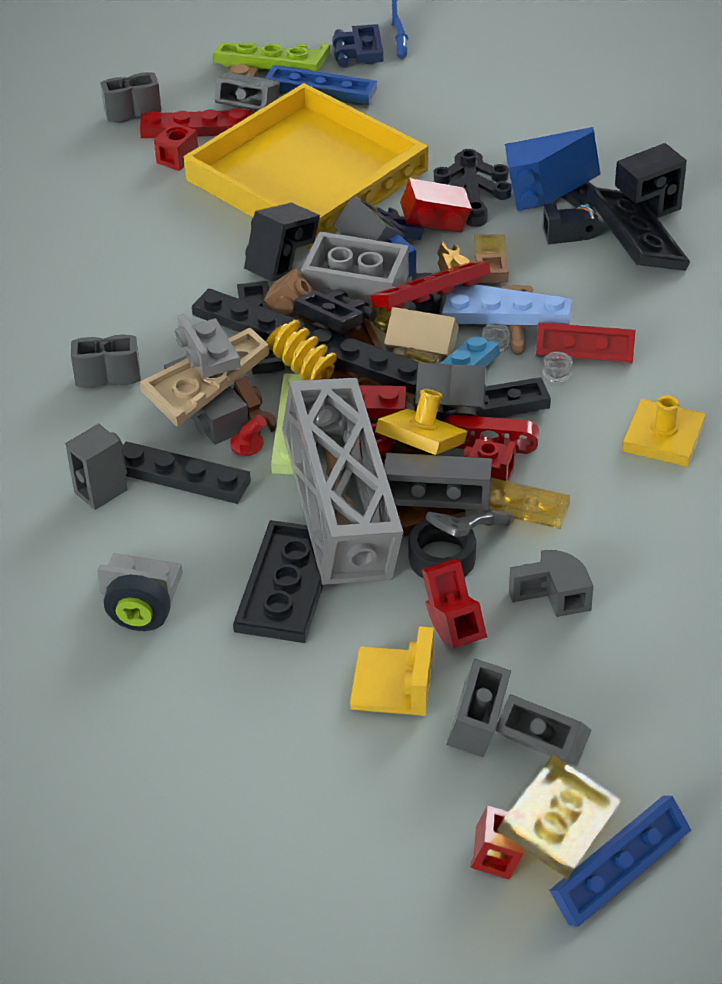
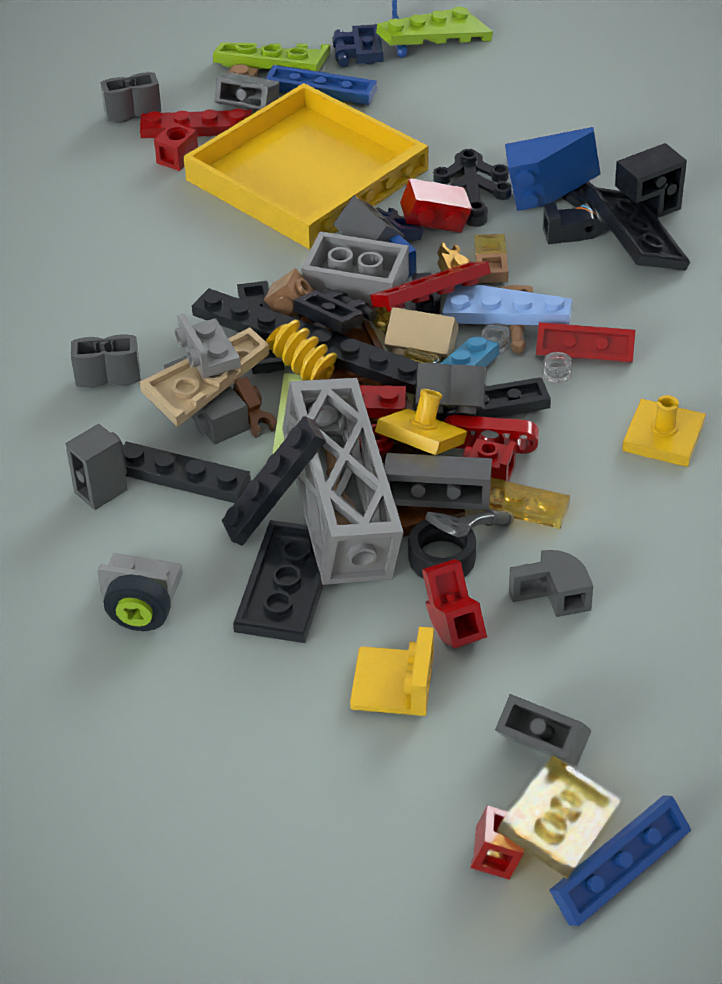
(248, 441): red plate -> none
(273, 480): none -> black plate
(276, 236): black brick -> none
(434, 27): none -> lime wing
(479, 707): dark grey brick -> none

